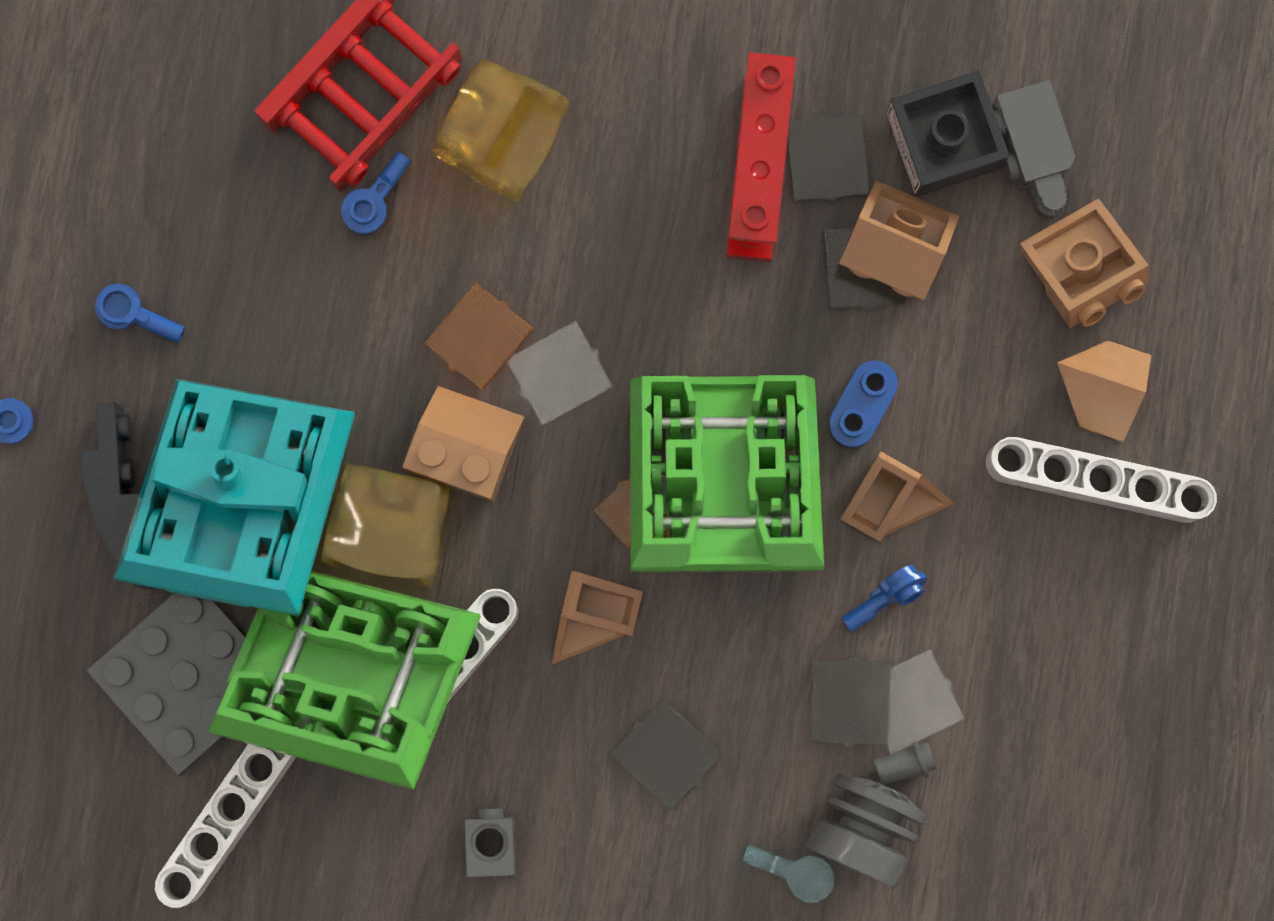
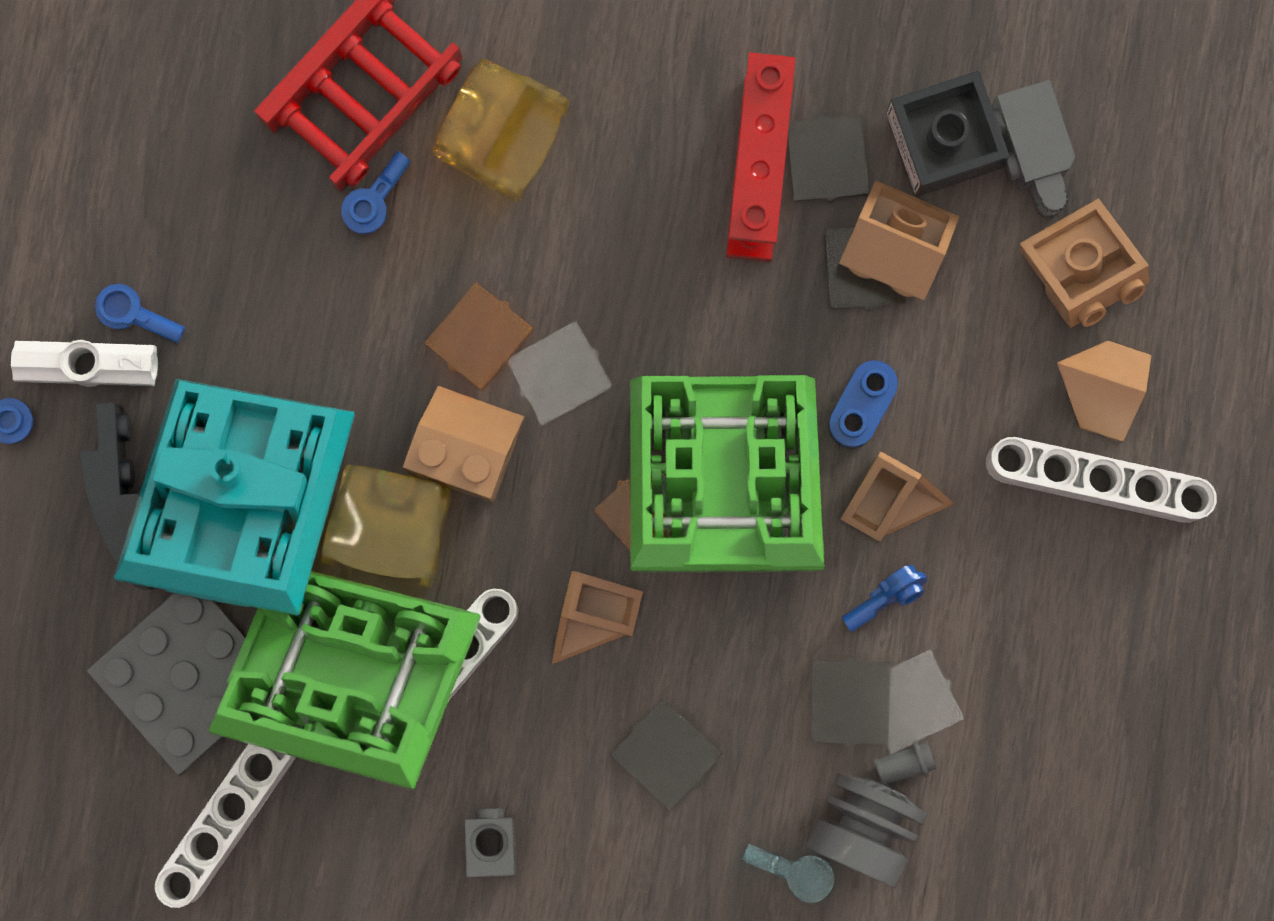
(56, 363): none -> white piece

